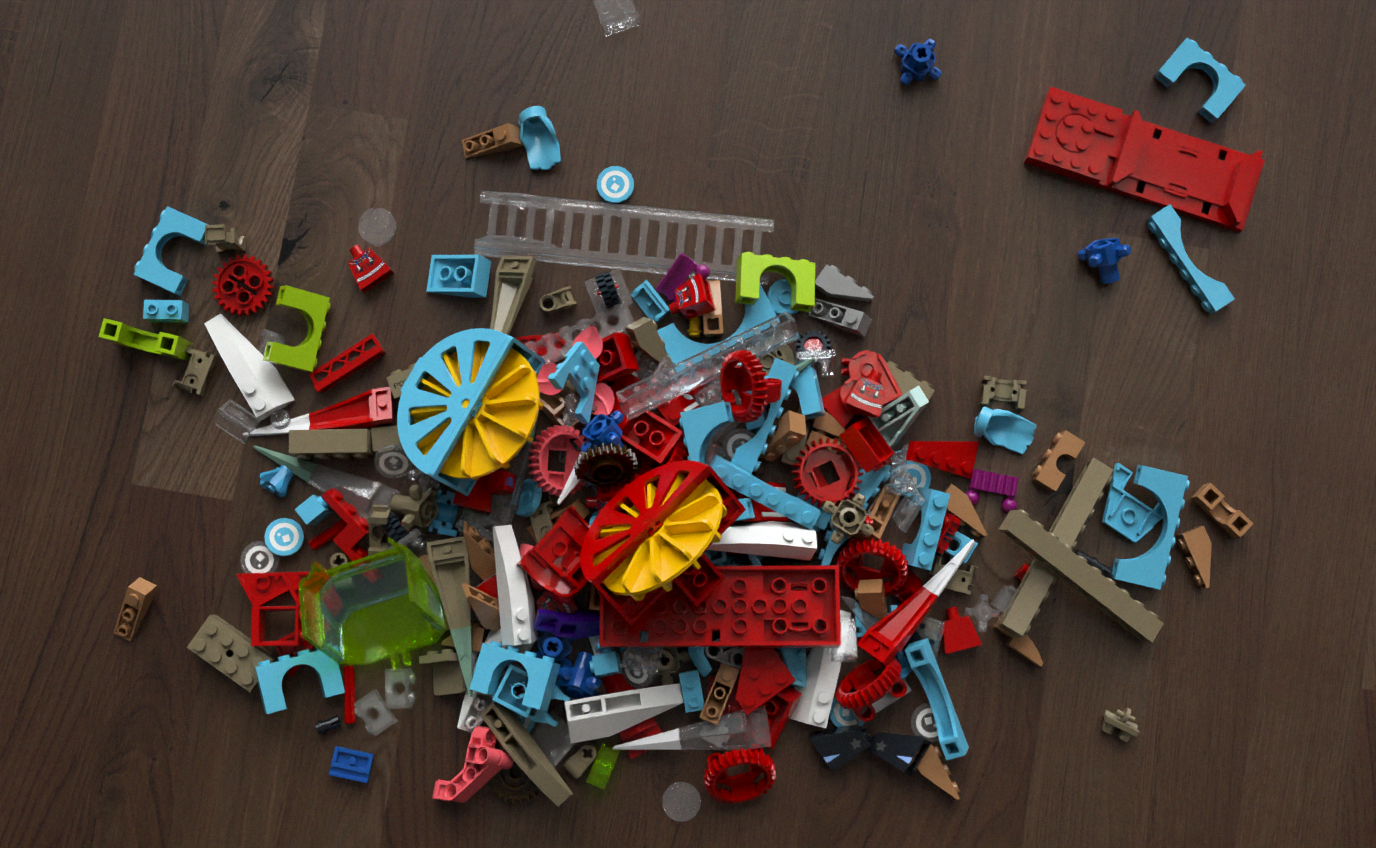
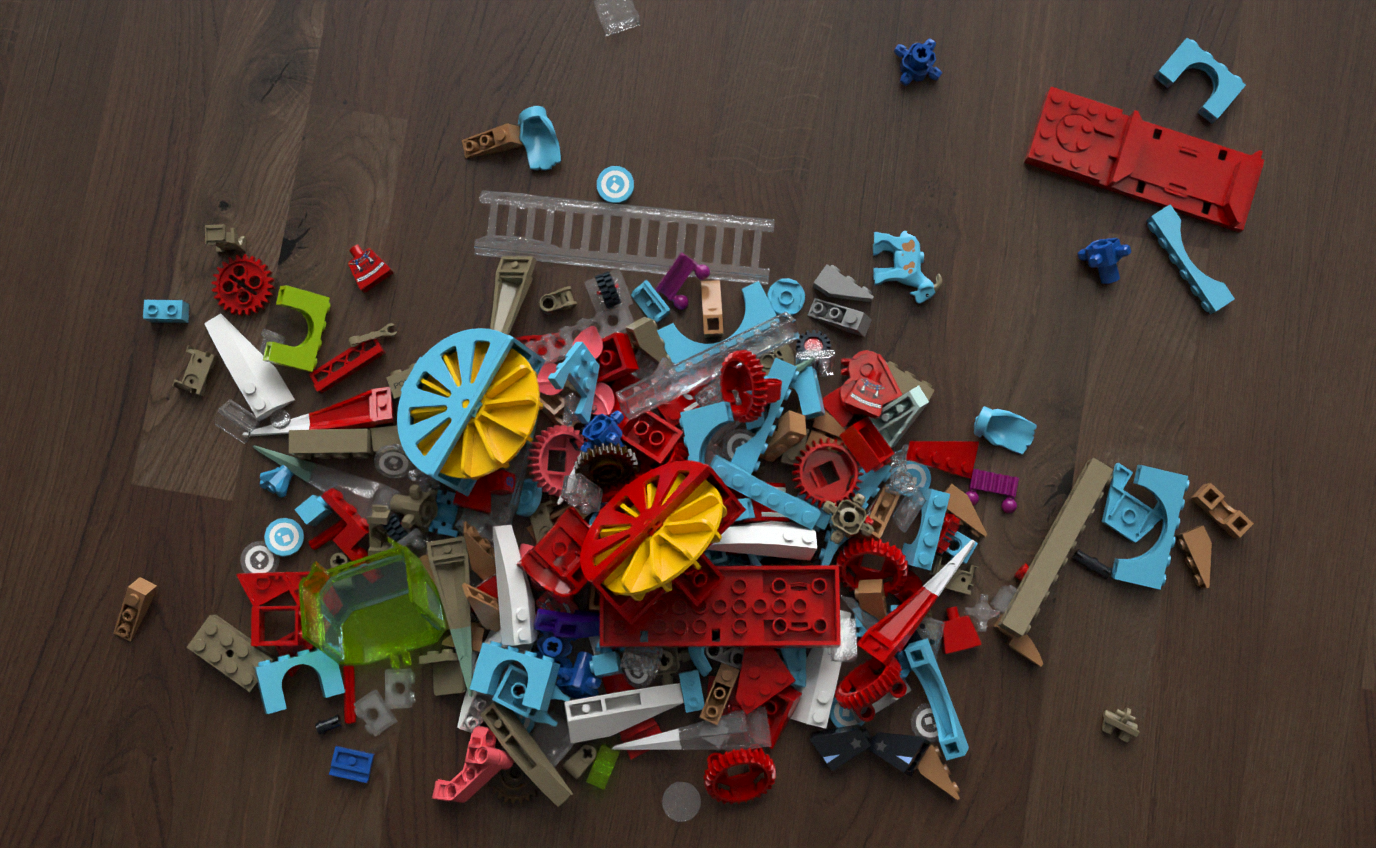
(128, 336): lime arch -> none
(150, 266): medium azure arch -> none
(358, 340): none -> dark tan piece
(377, 226): clear tile -> none
(459, 275): medium azure slope -> none
(581, 493): none -> clear brick
(693, 298): red torso -> none
(694, 327): yellow pin -> none
(798, 273): lime arch -> none
(907, 264): none -> medium azure animal
(1003, 391): dark tan piece -> none
(1048, 474): medium nougat arch -> none
(1080, 575): dark tan brick -> none

